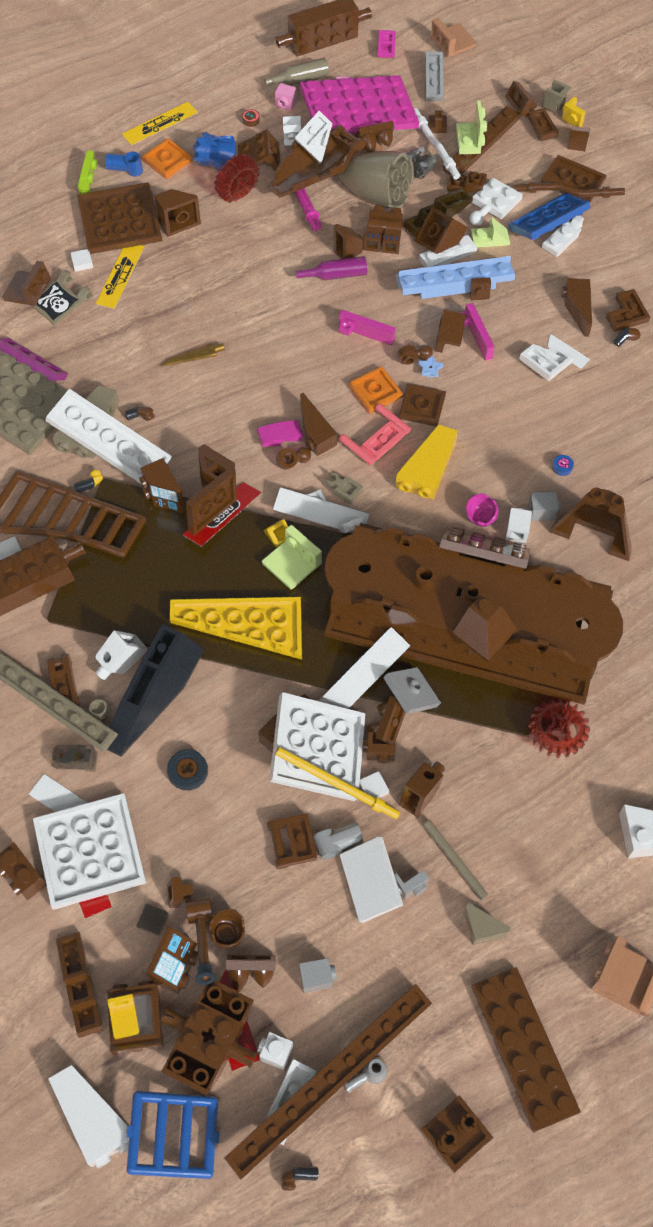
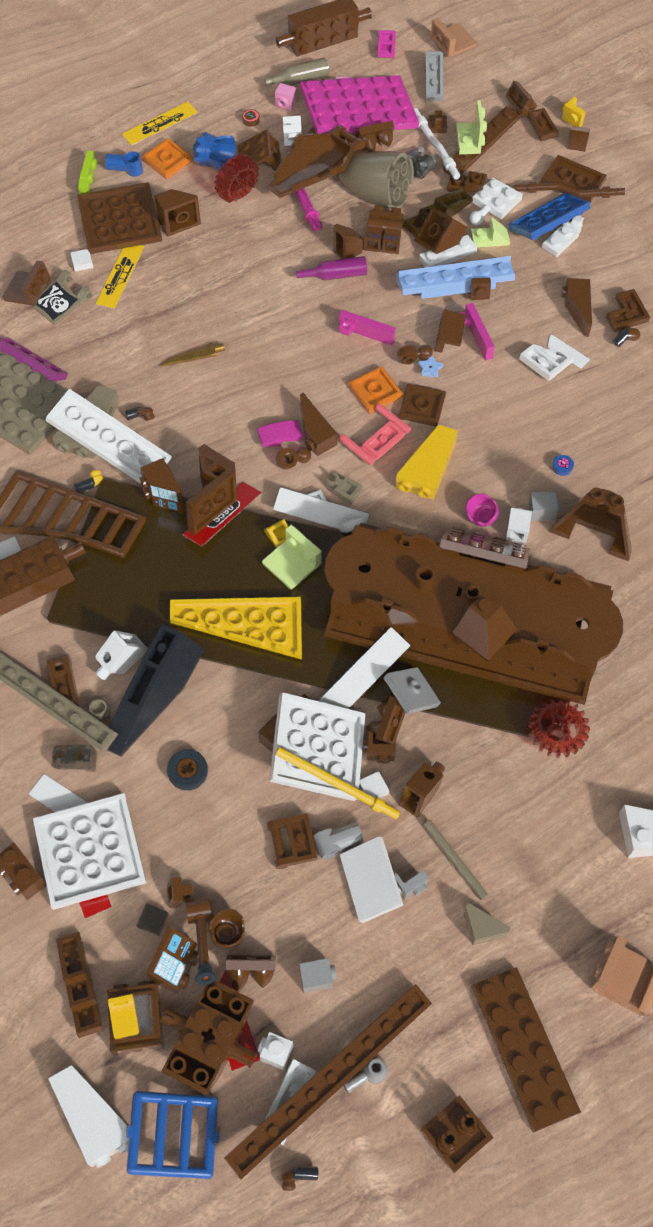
(315, 136): white wing -> none
(556, 96): dark tan window -> none

